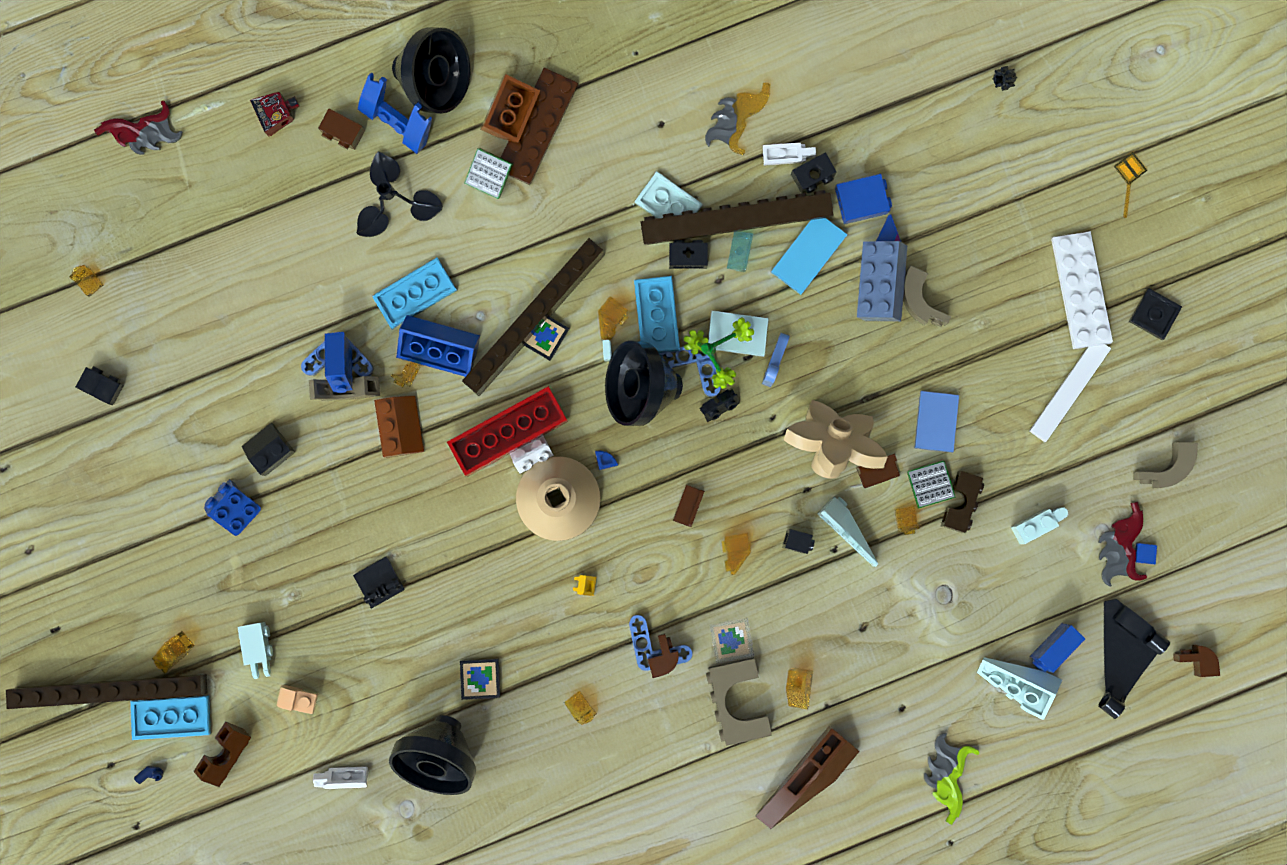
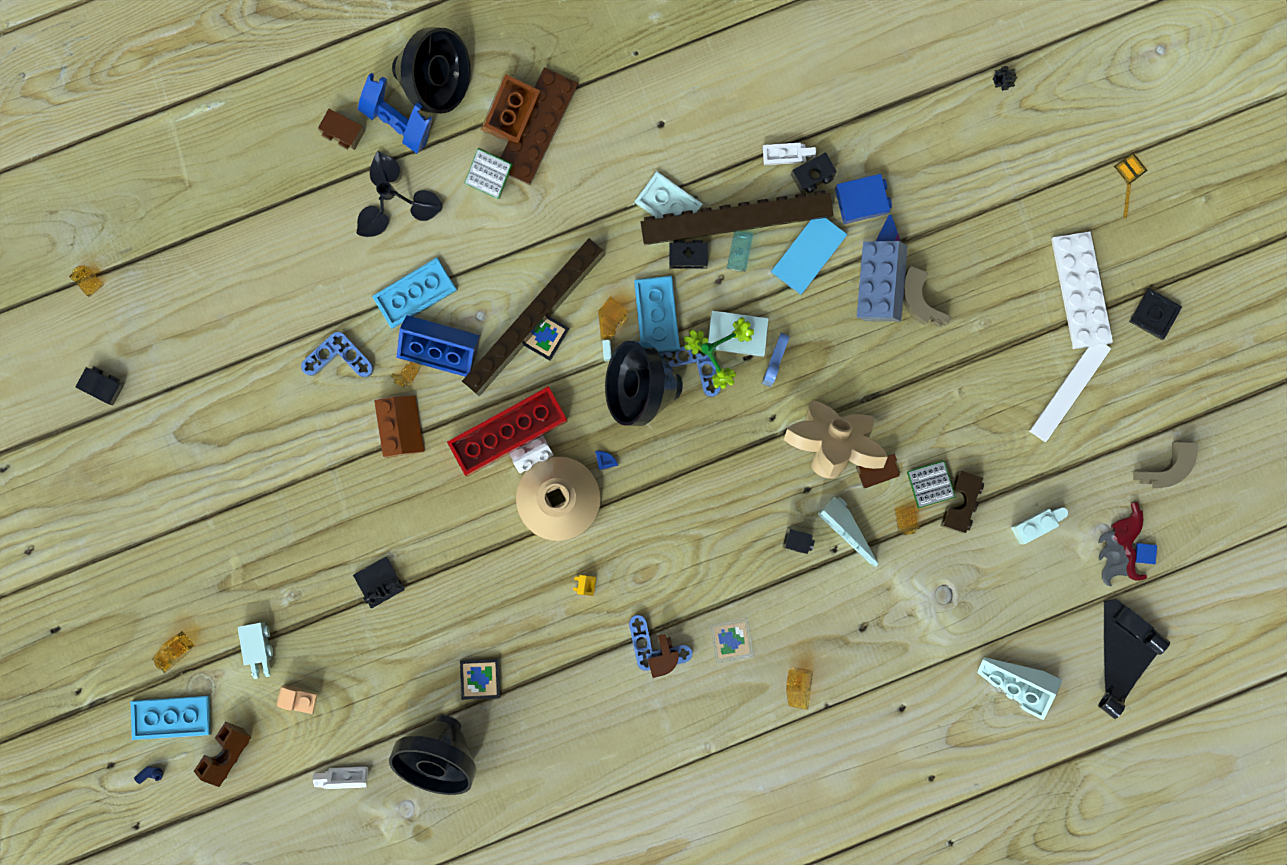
(106, 691): dark brown brick -> none
(142, 134): piece -> none
(231, 508): blue bracket -> none
(267, 450): black slope -> none
(274, 111): torso -> none
(338, 362): blue brick -> none
(362, 388): dark tan arch -> none
(580, 708): clear yellow bracket -> none
(688, 506): reddish brown panel -> none
(713, 410): black hinge -> none
(732, 118): piece -> none
(735, 729): dark tan arch -> none
(737, 551): clear yellow slope -> none
(811, 776): reddish brown wedge -> none
(936, 421): medium blue tile -> none
(945, 772): piece -> none
(1057, 648): blue brick -> none
(1204, 660): reddish brown brick -> none

